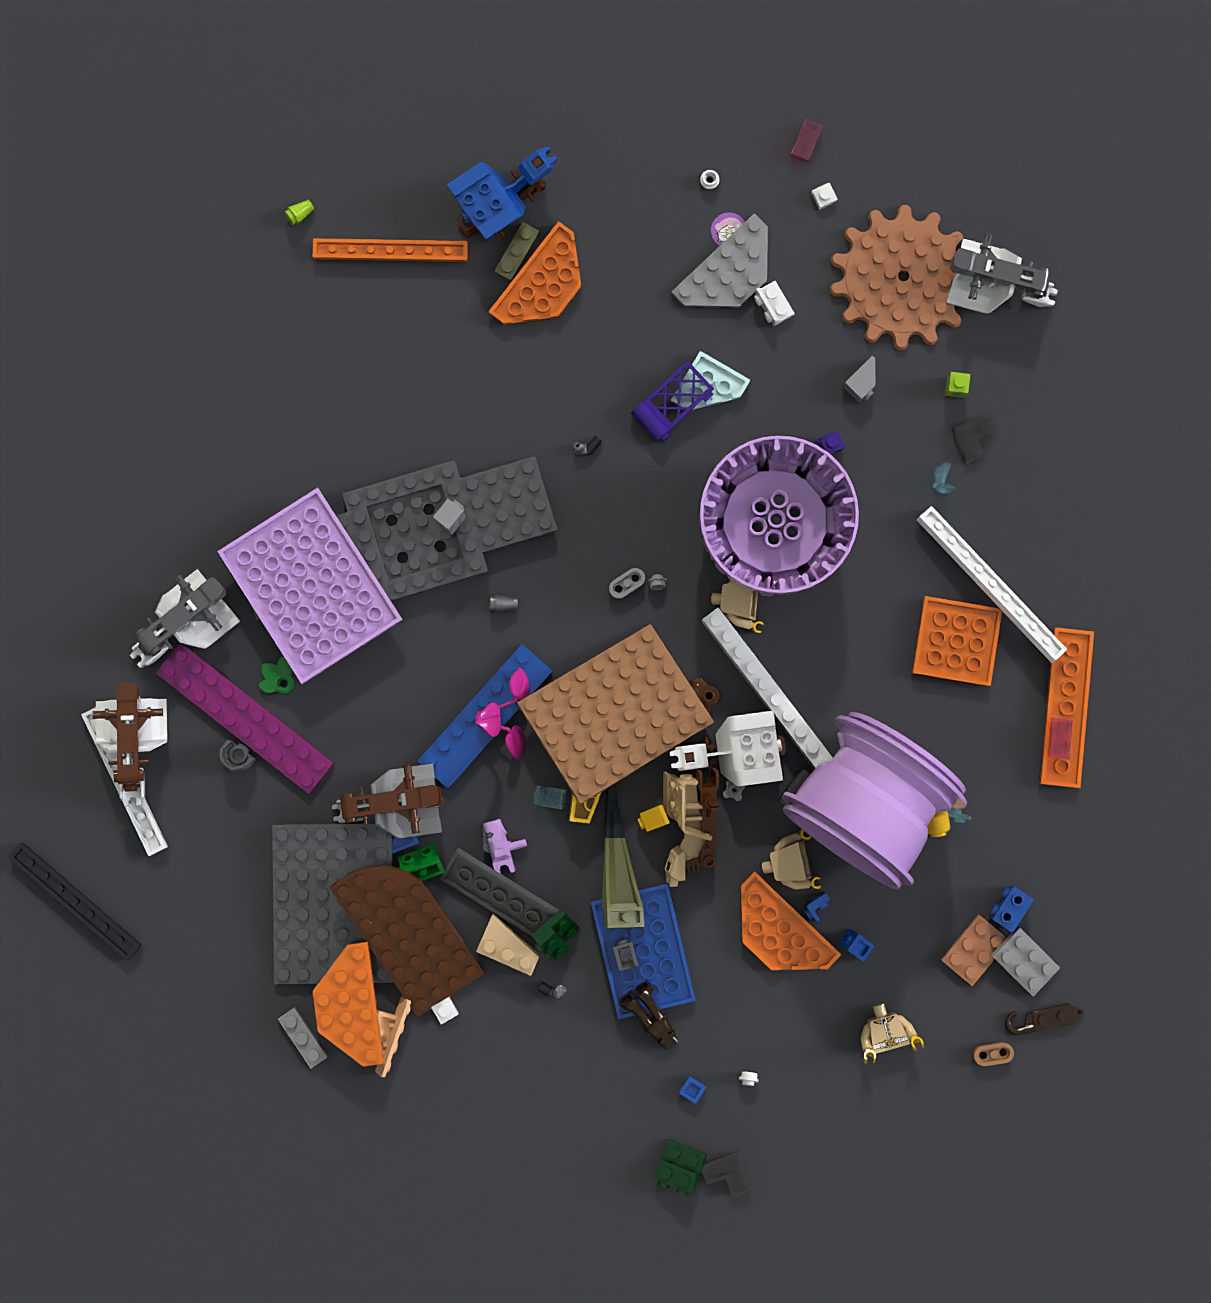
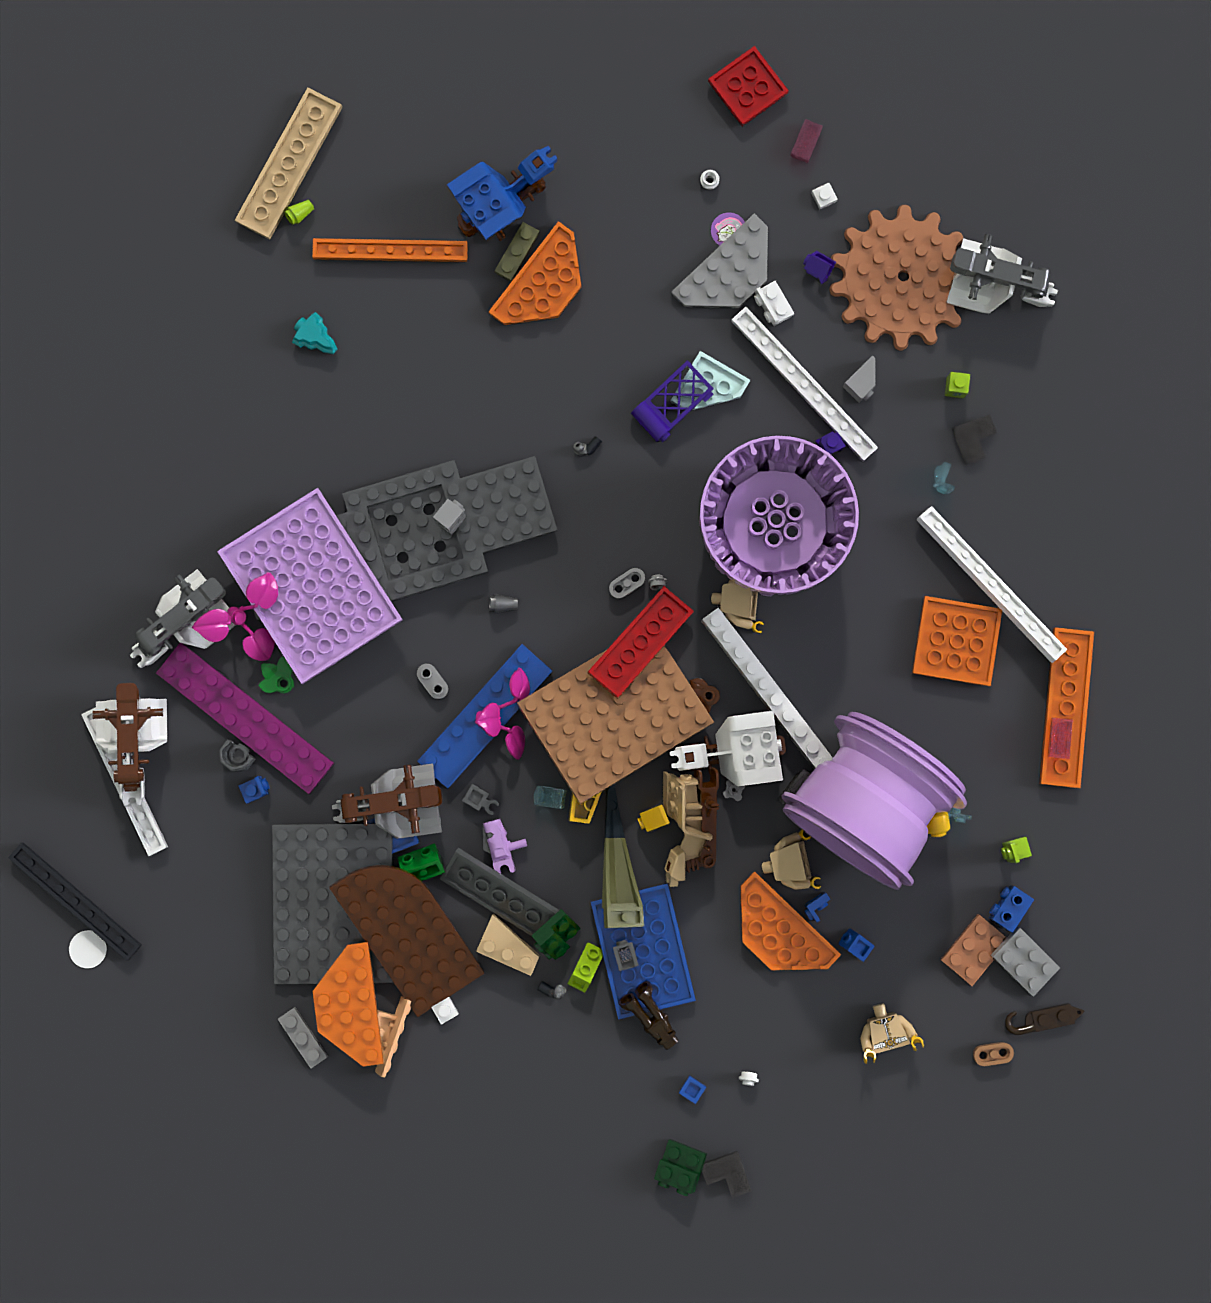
(87, 949): none -> white sticker
(254, 789): none -> blue bracket
(260, 644): none -> dark pink plant
(288, 163): none -> tan plate
(313, 335): none -> teal rock
(432, 681): none -> light grey plate
(477, 798): none -> dark grey plate
(586, 967): none -> lime bracket
(640, 642): none -> red plate
(748, 86): none -> red plate
(804, 384): none -> white plate
(819, 266): none -> dark purple window
(1016, 850): none -> lime bracket

